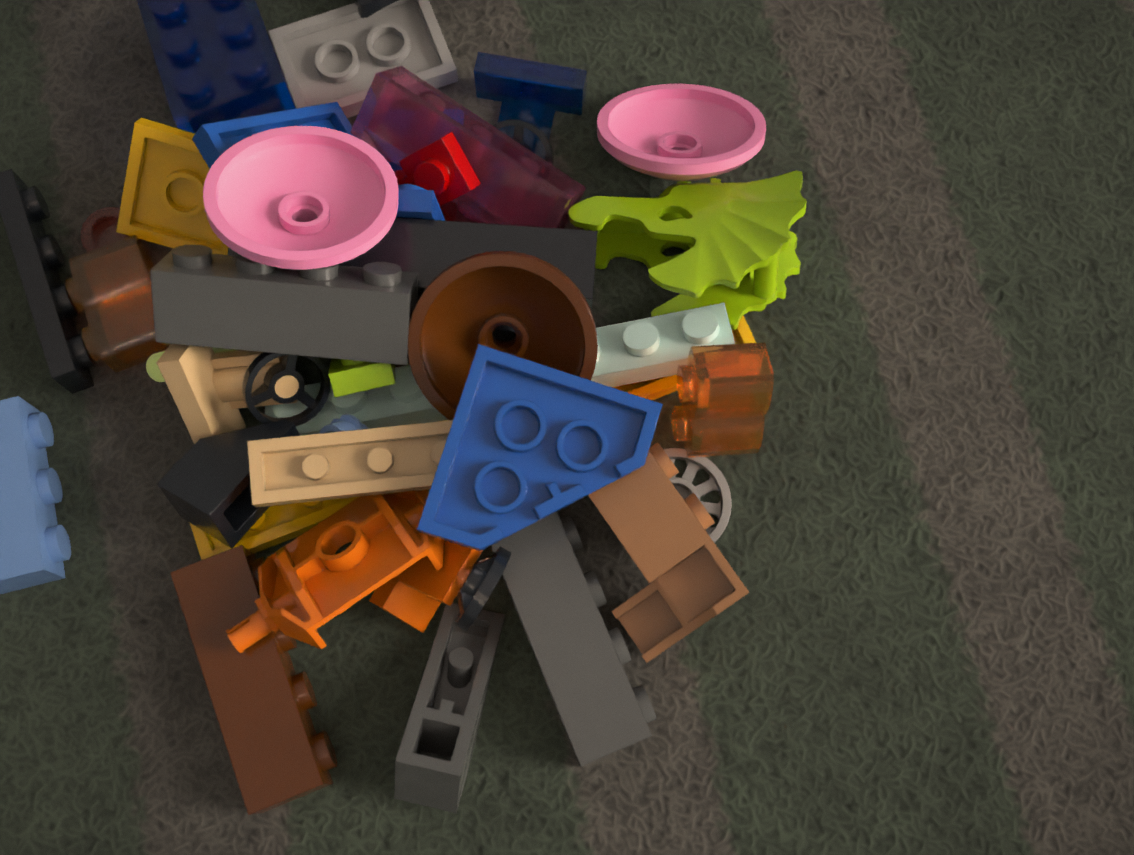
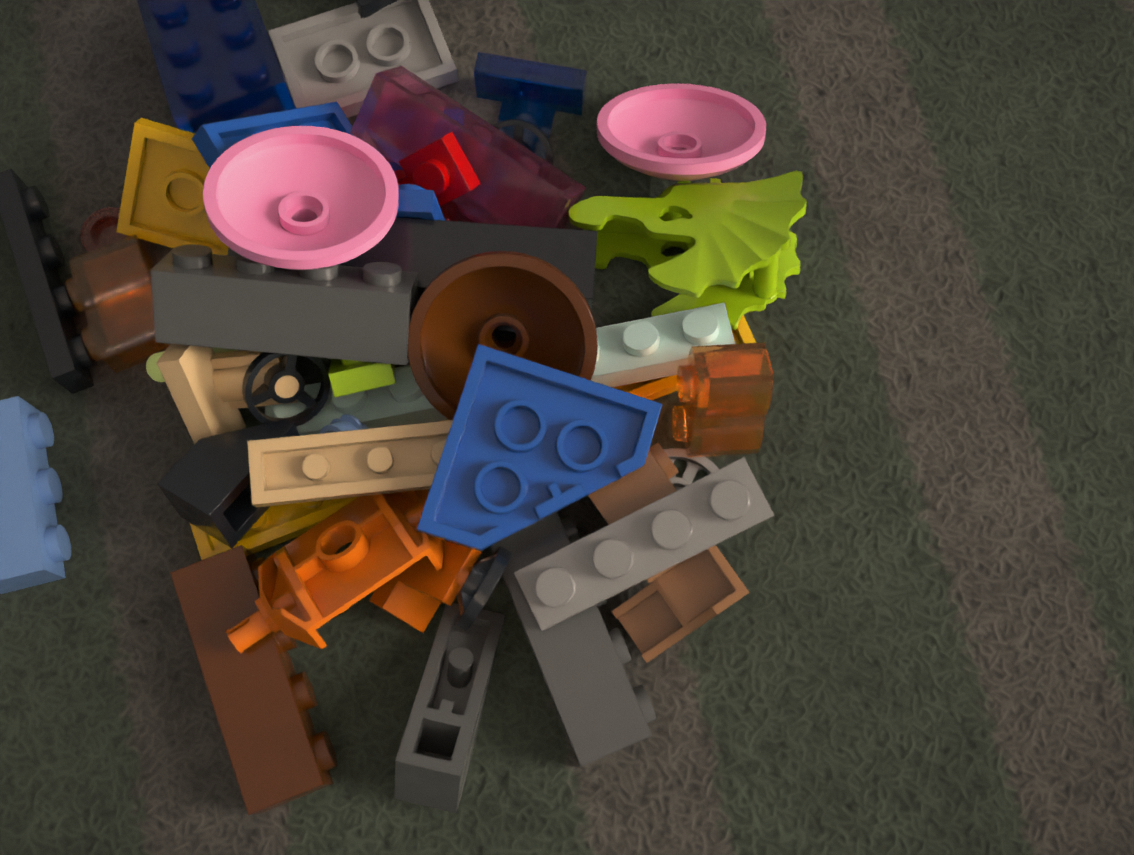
(644, 544): none -> light grey plate

